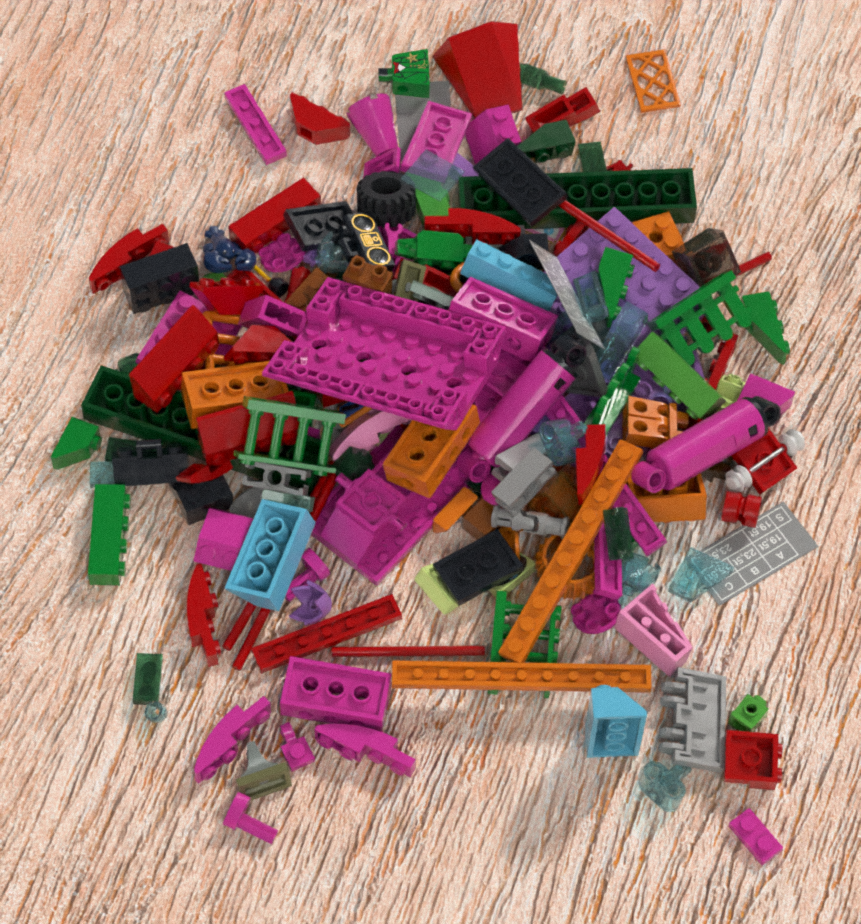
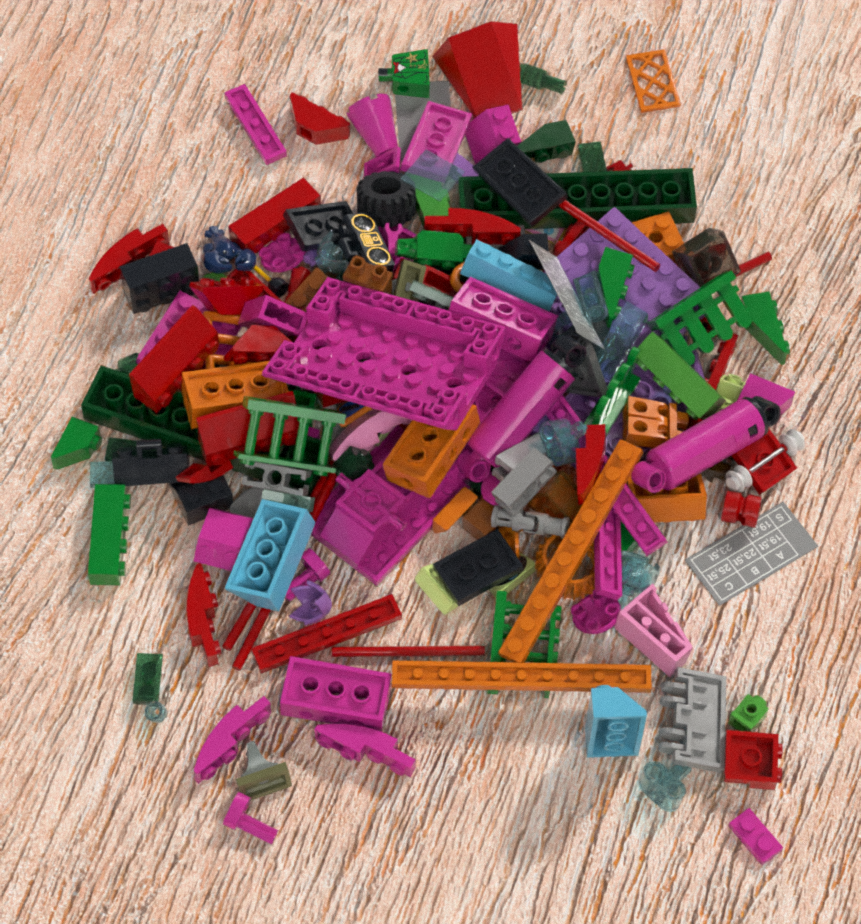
(295, 751): dark pink plate -> none
(573, 109): red slope -> none
(618, 533): clear green hinge -> none
(698, 575): clear light blue wing -> none

